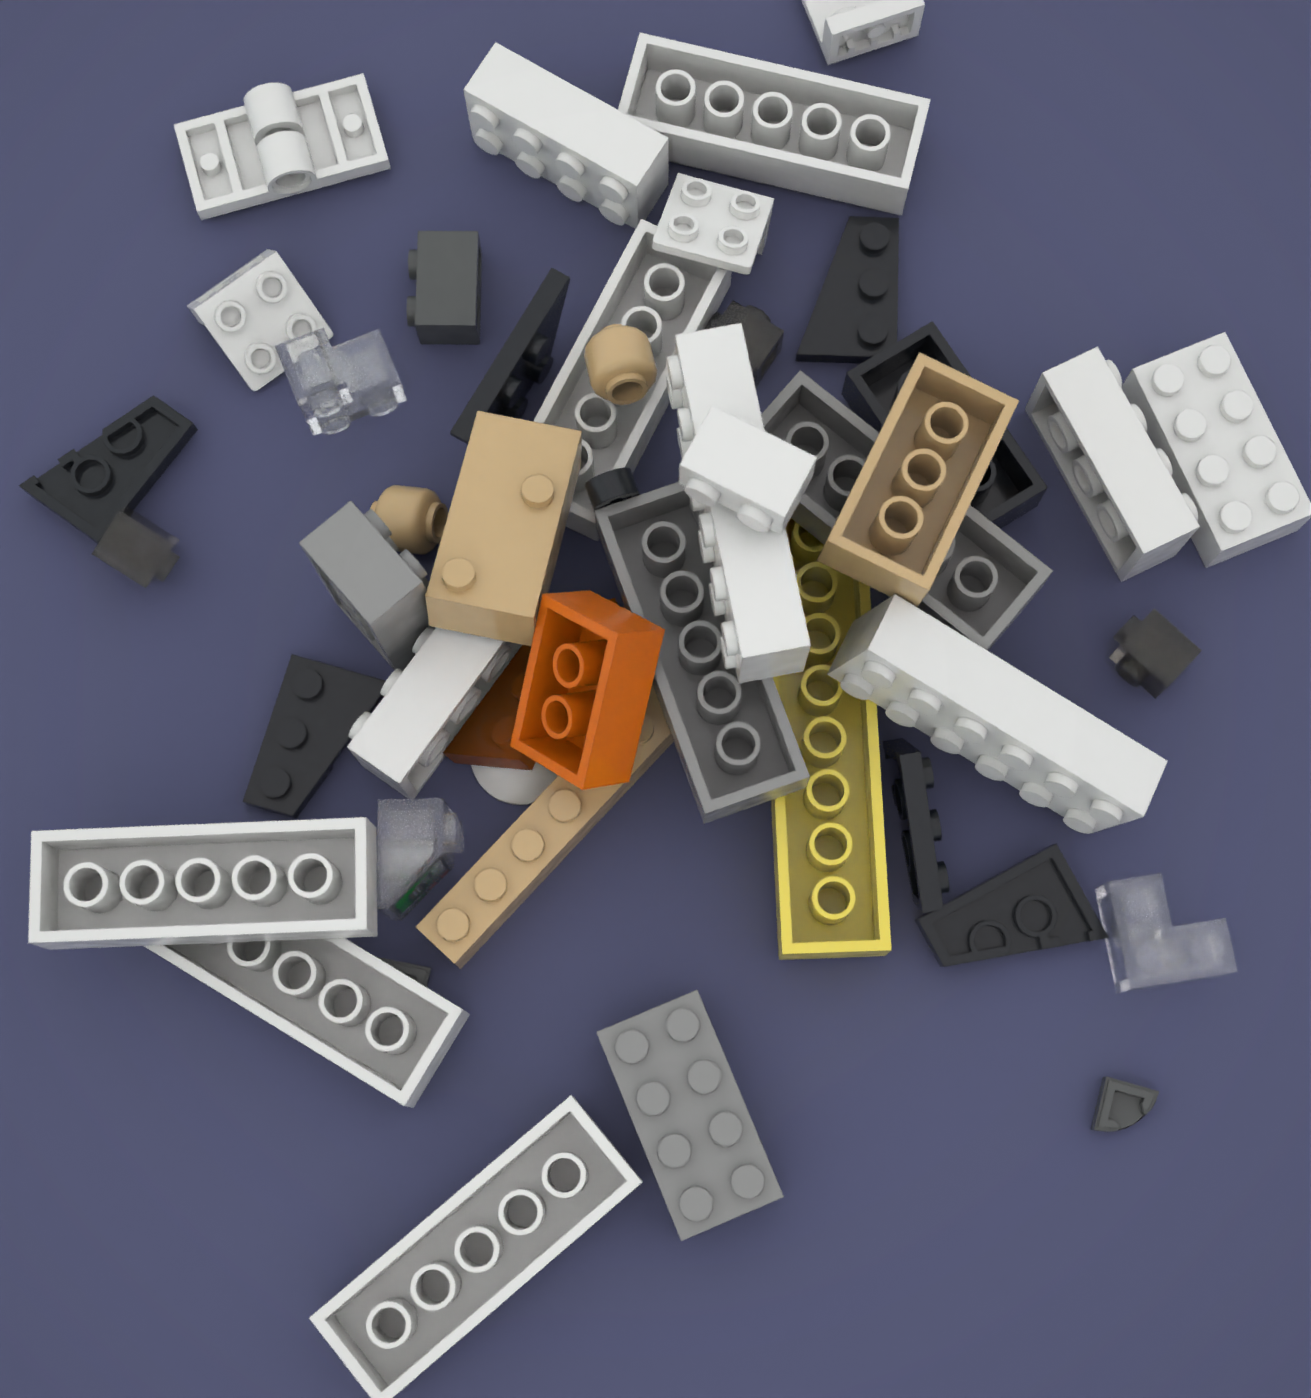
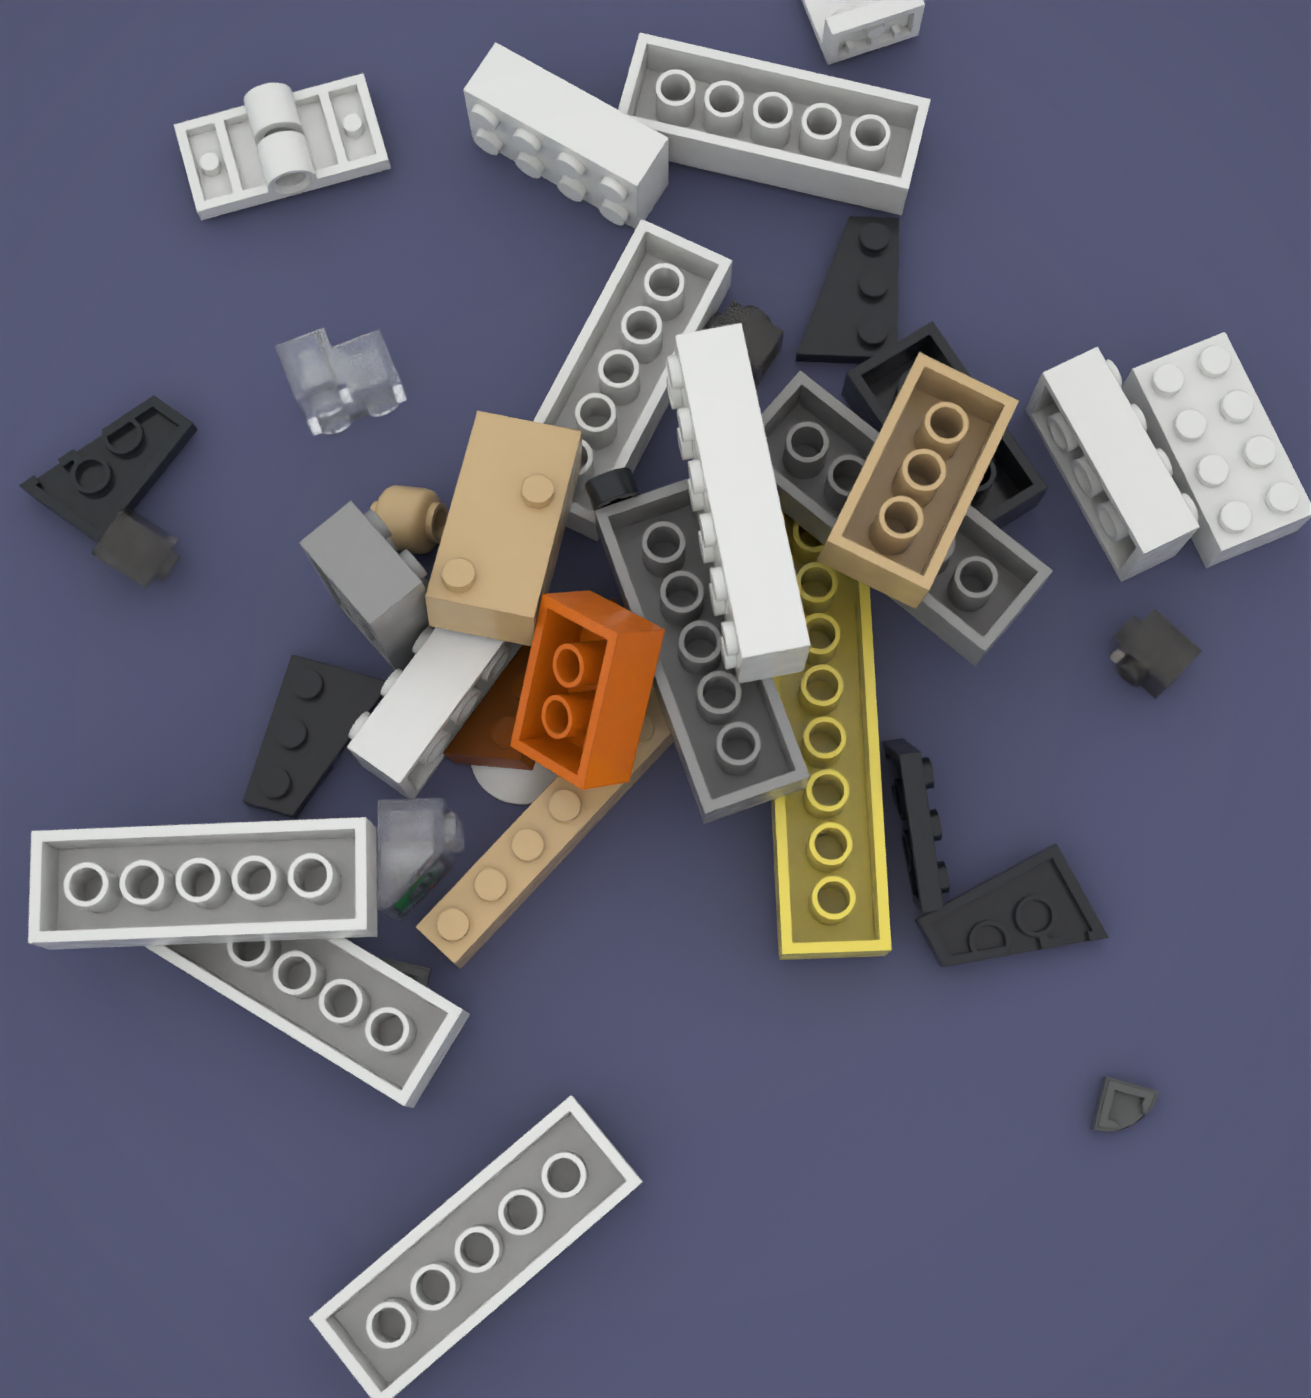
(255, 313): white bracket -> none
(447, 287): dark grey brick -> none
(521, 360): black wing -> none
(620, 364): tan head -> none
(689, 1115): light grey brick -> none
(713, 224): white bracket -> none
(746, 471): white brick -> none
(996, 717): white brick -> none
(1145, 945): clear brick -> none

